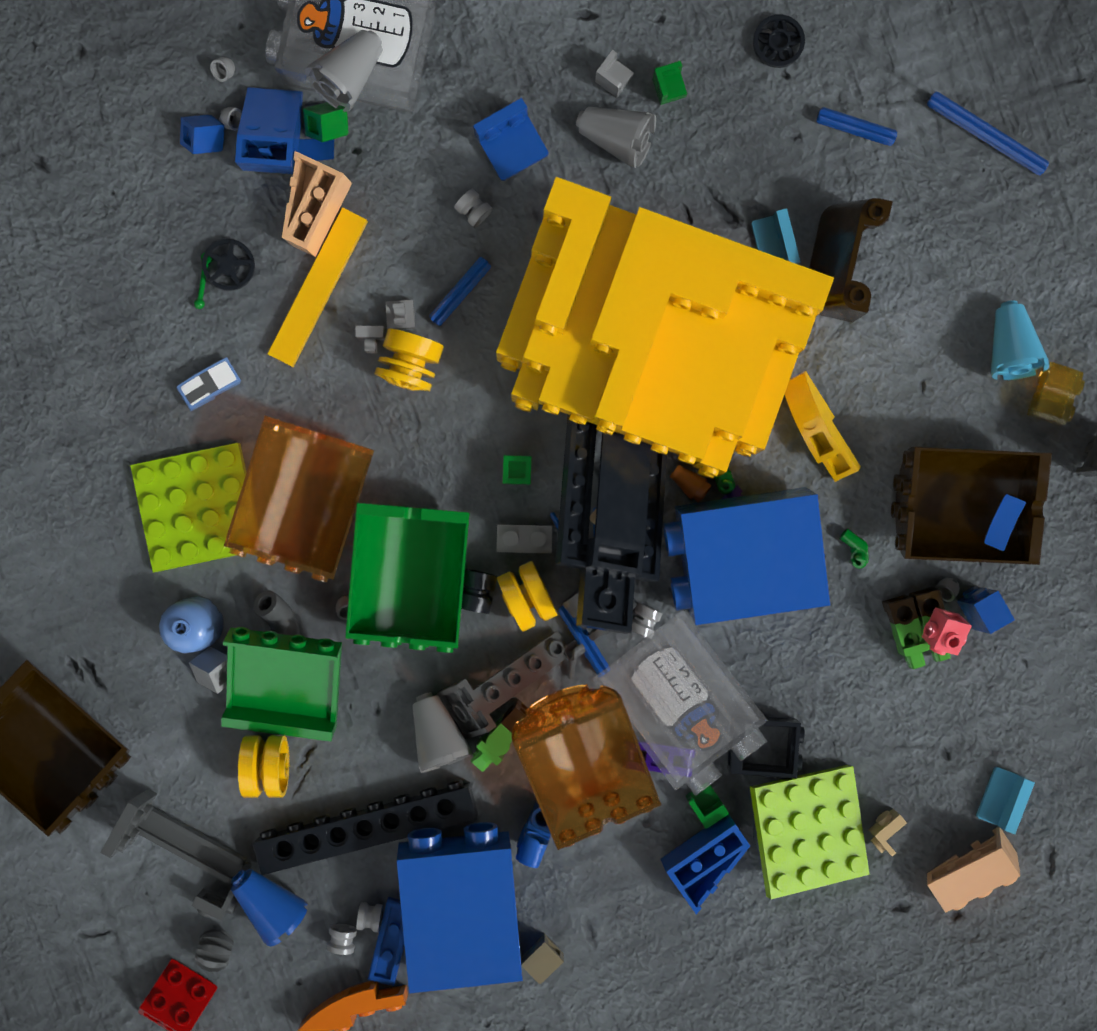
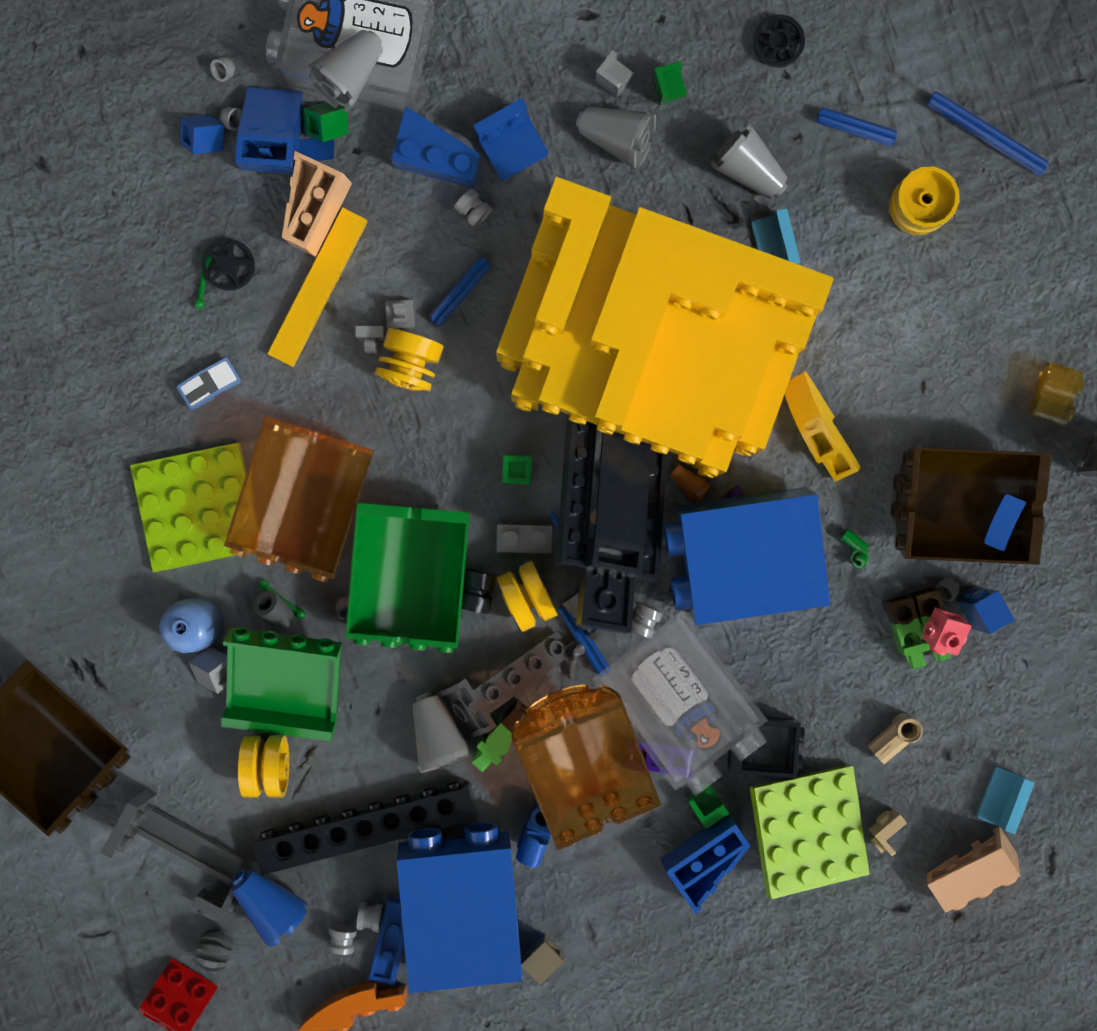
(264, 585): none -> green hinge
(433, 152): none -> blue wedge
(725, 482): green arm -> none
(750, 162): none -> light grey cone
(837, 252): dark brown windscreen -> none
(892, 741): none -> tan piece
(935, 189): none -> yellow wheel
(1016, 344): medium azure cone -> none

